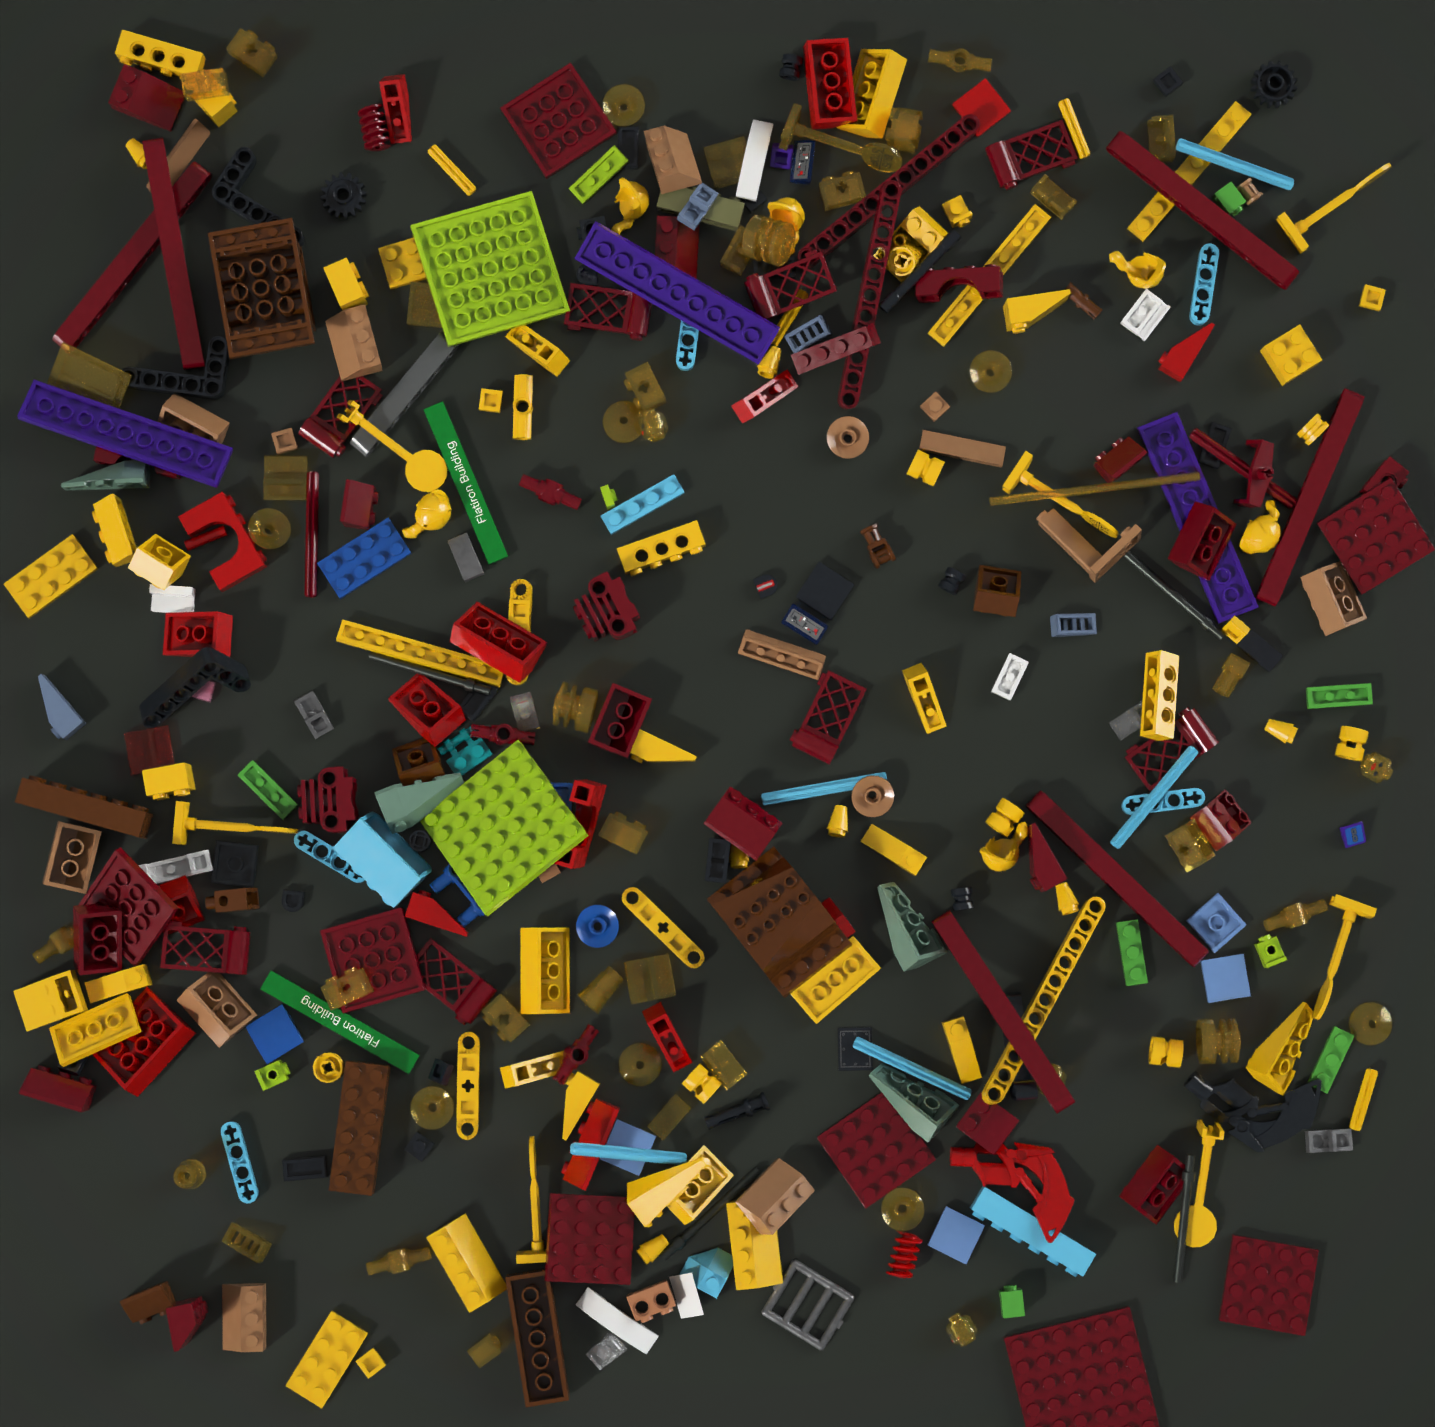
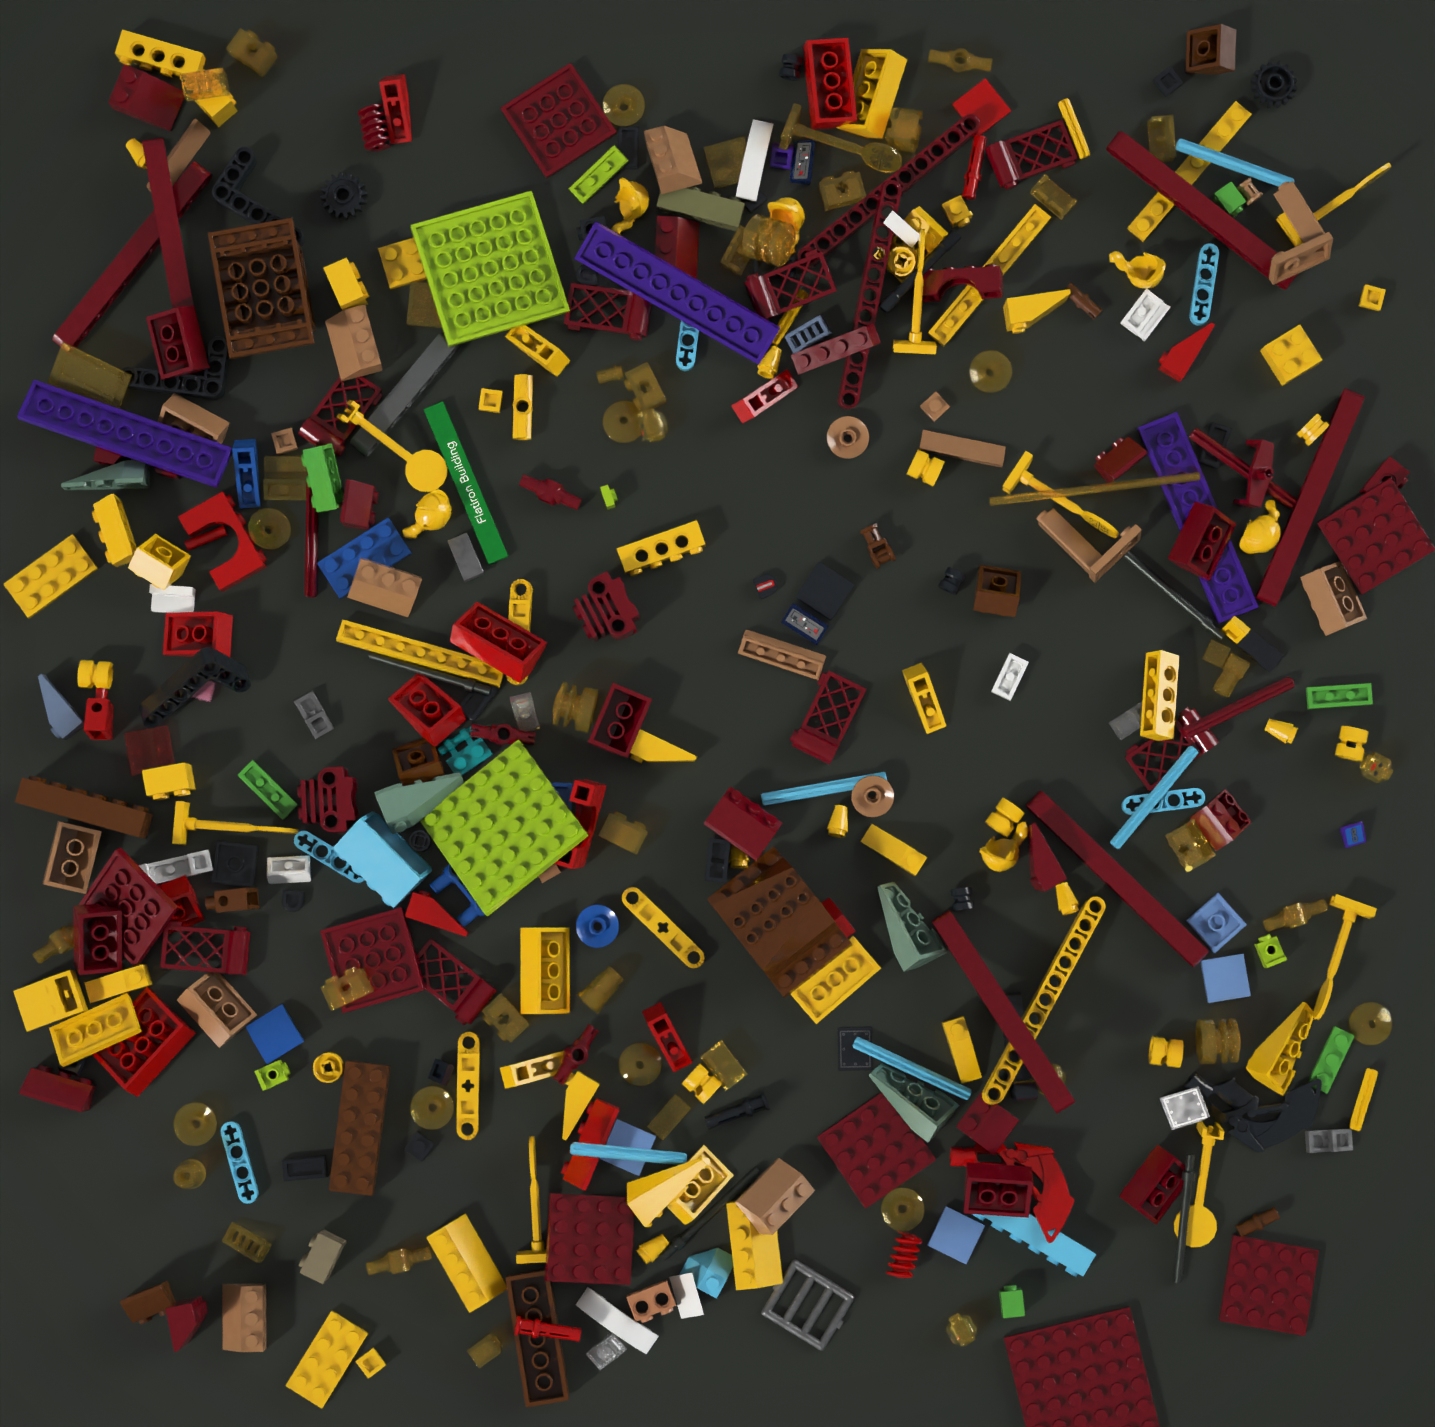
(95, 674): none -> yellow wheel
(99, 716): none -> red torso
(177, 342): none -> dark red slope
(184, 1124): none -> clear yellow dish
(247, 473): none -> blue slope
(288, 869): none -> white slope
(322, 1257): none -> dark tan brick
(323, 477): none -> bright green slope
(340, 1022): green tile -> none
(384, 587): none -> medium nougat slope
(452, 170): yellow axle -> none
(538, 1328): none -> red pin
(610, 374): none -> clear yellow pin
(642, 504): medium azure plate -> none
(649, 979): clear yellow slope -> none
(697, 206): sand blue slope -> none
(901, 229): none -> white sticker
(914, 344): none -> yellow piece
(973, 176): none -> red pin
(998, 1190): none -> dark red slope
(1056, 624): sand blue slope -> none
(1131, 952): bright green plate -> none
(1185, 1108): none -> sticker
(1211, 50): none -> reddish brown slope
(1216, 653): none -> clear yellow tile
(1238, 707): none -> dark red axle
(1257, 1221): none -> reddish brown pin
(1316, 243): none -> medium nougat piece

